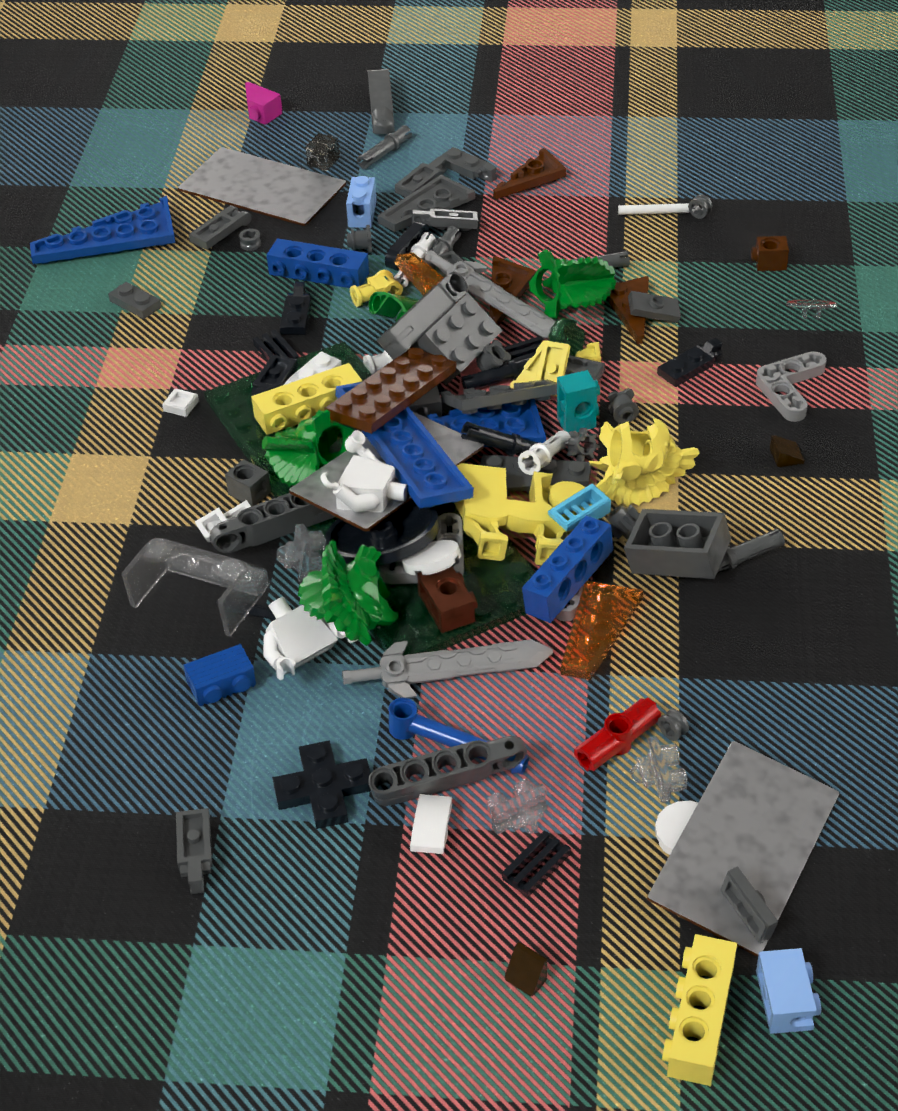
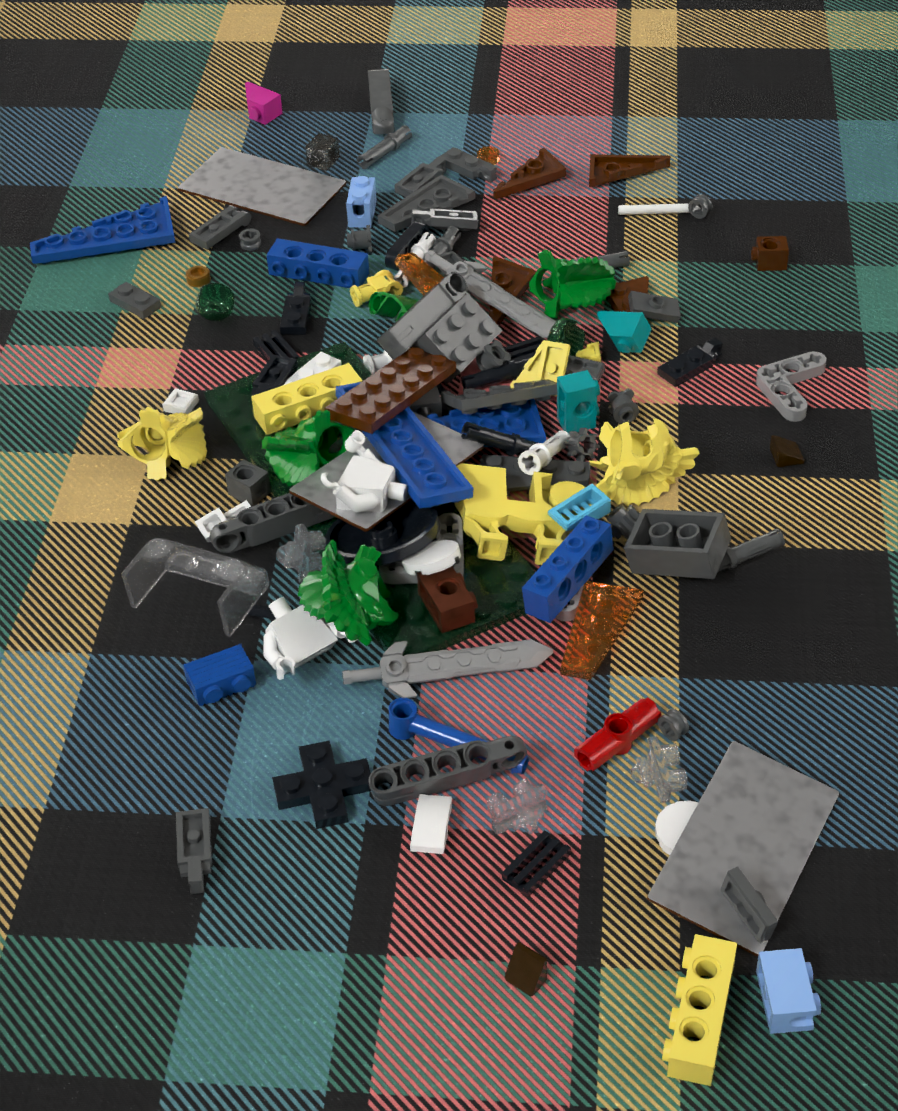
(165, 437): none -> light yellow piece
(198, 276): none -> pearl gold tile
(215, 301): none -> clear green hair
(489, 154): none -> clear orange tile
(617, 167): none -> reddish brown wing
(626, 329): none -> teal slope
(812, 304): clear piece -> none

